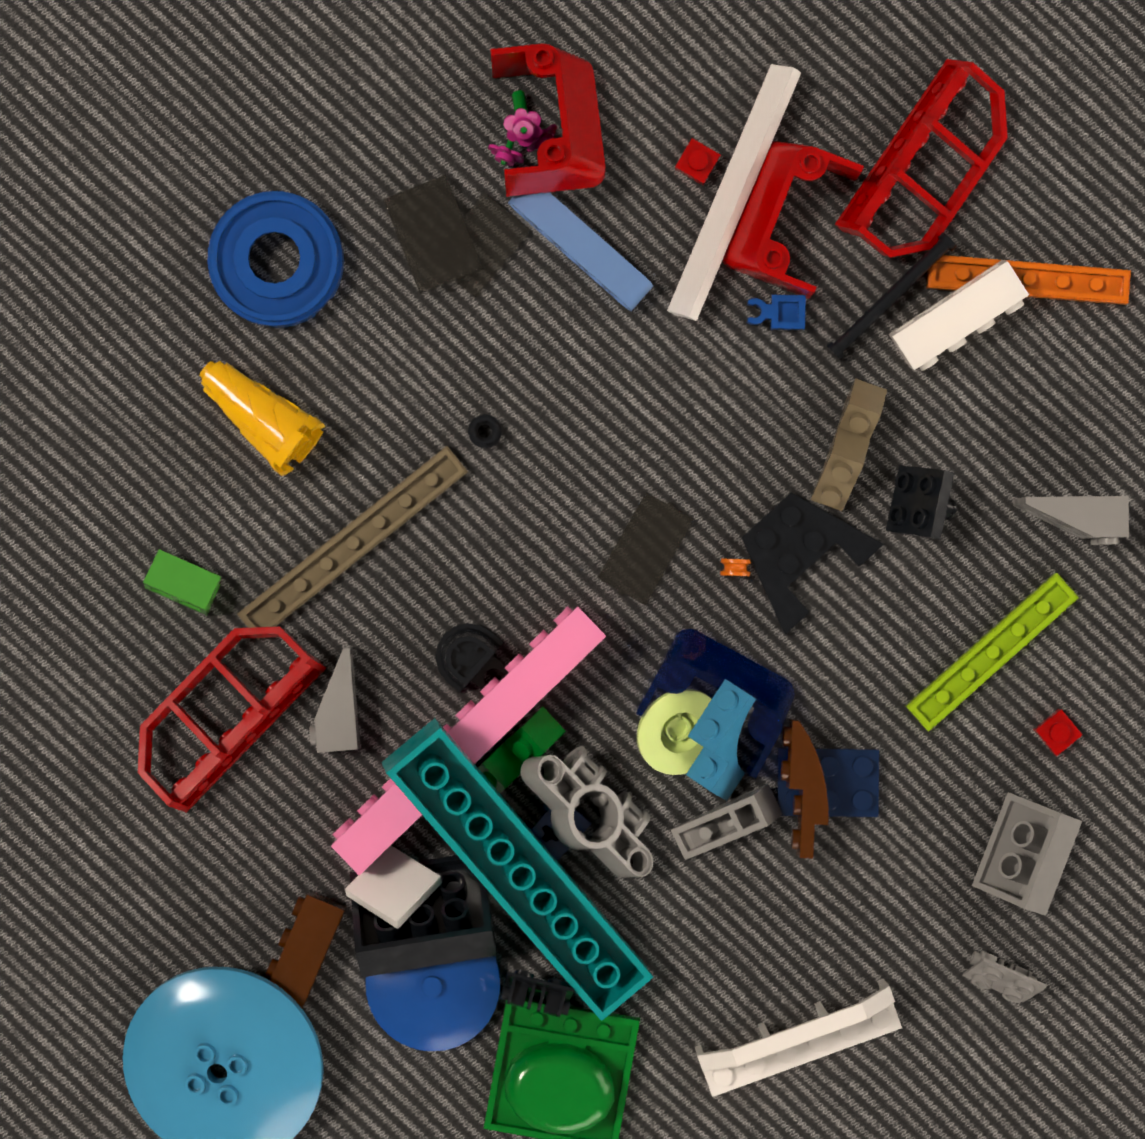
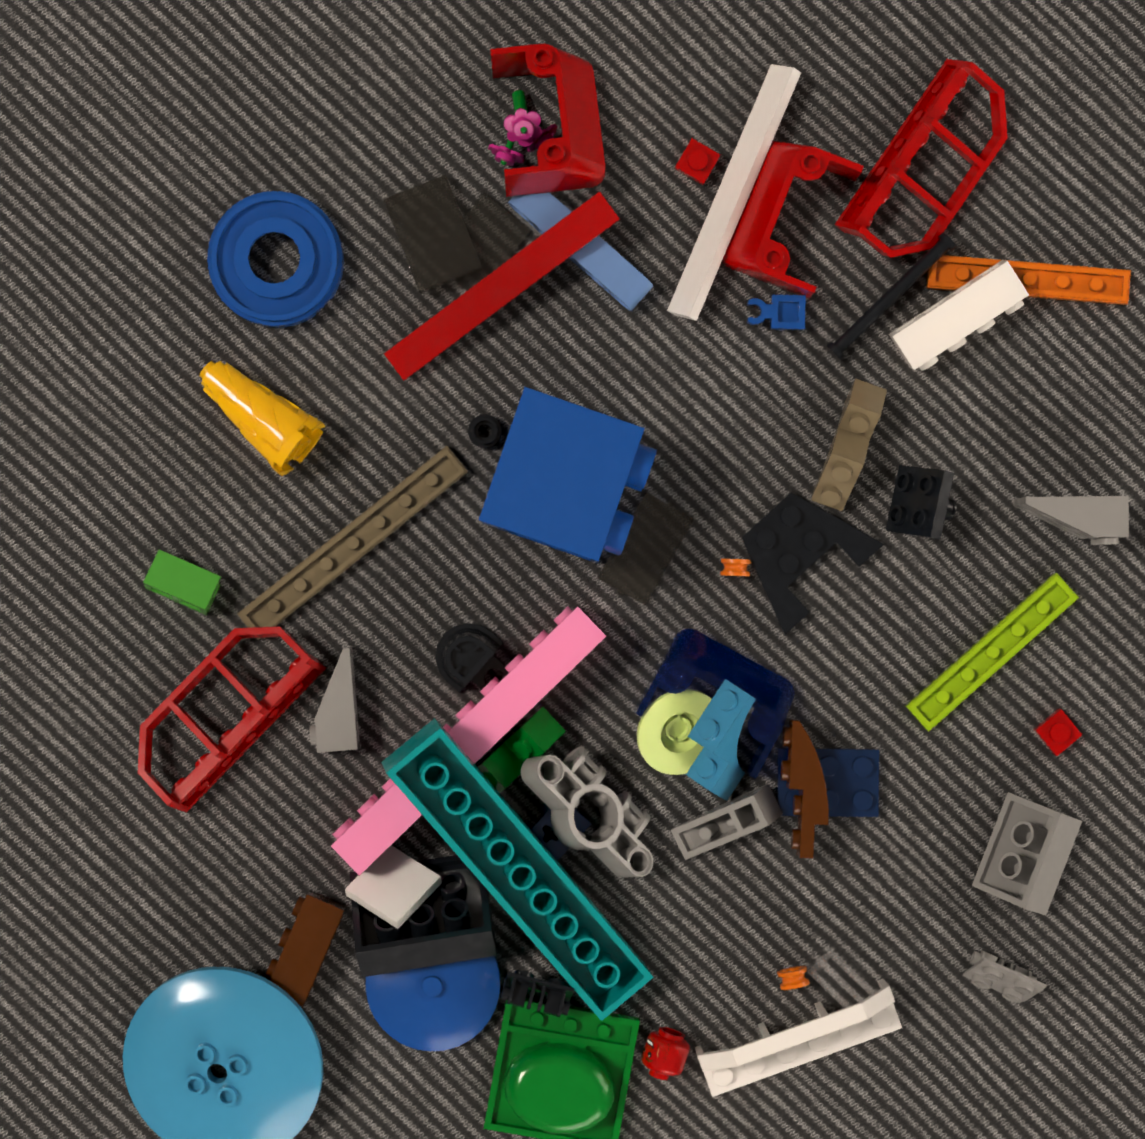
(502, 286): none -> red tile
(566, 477): none -> blue piece
(665, 1053): none -> red head
(793, 977): none -> orange bush
(822, 962): none -> clear tile

